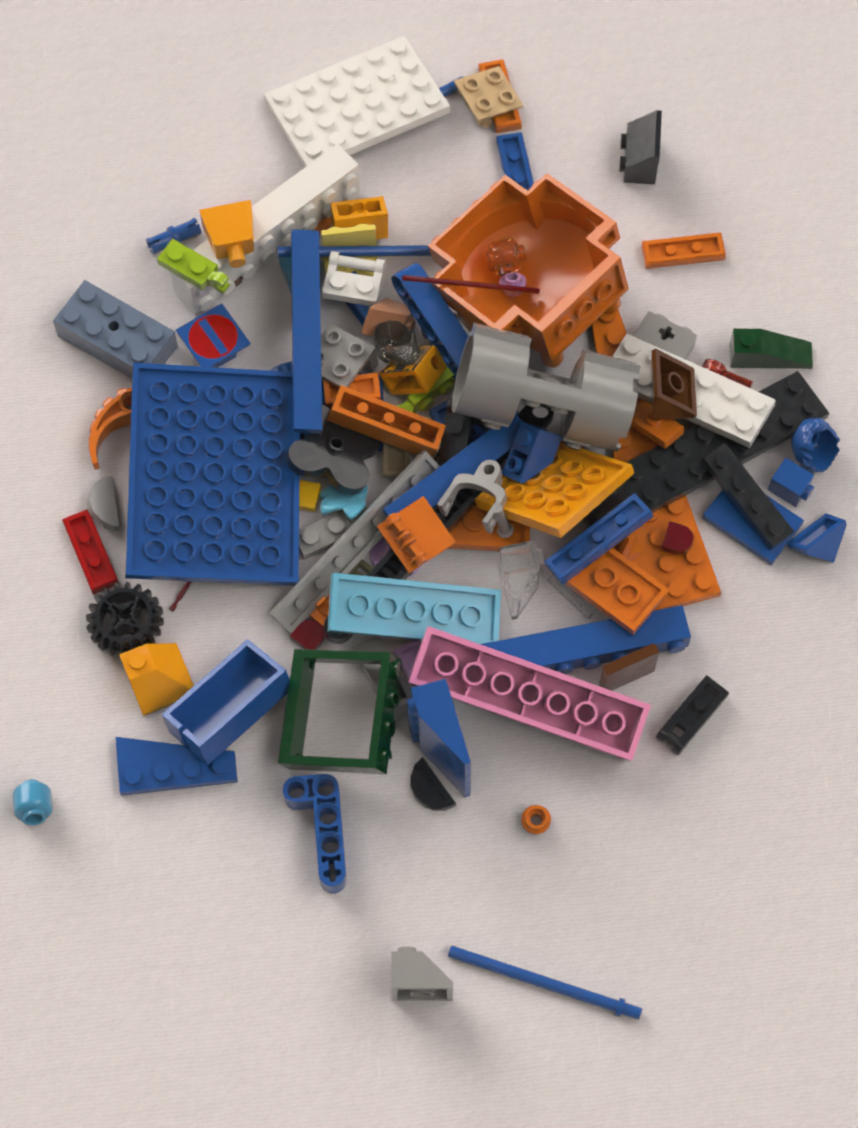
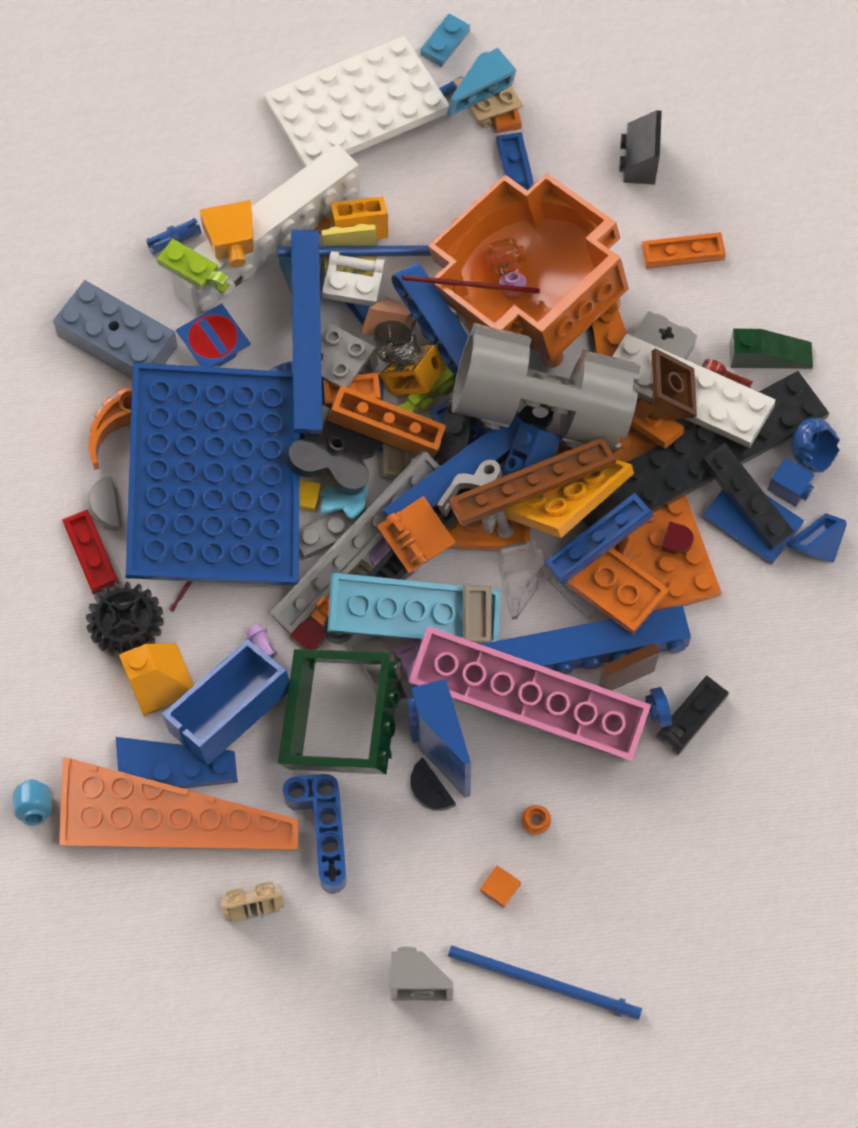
(129, 811): none -> orange wing
(235, 900): none -> tan hinge
(258, 636): none -> lavender pin
(445, 40): none -> dark azure plate
(477, 613): none -> dark tan tile
(486, 77): none -> dark azure slope
(500, 886): none -> orange tile
(532, 481): none -> dark orange plate
(659, 707): none -> blue plate

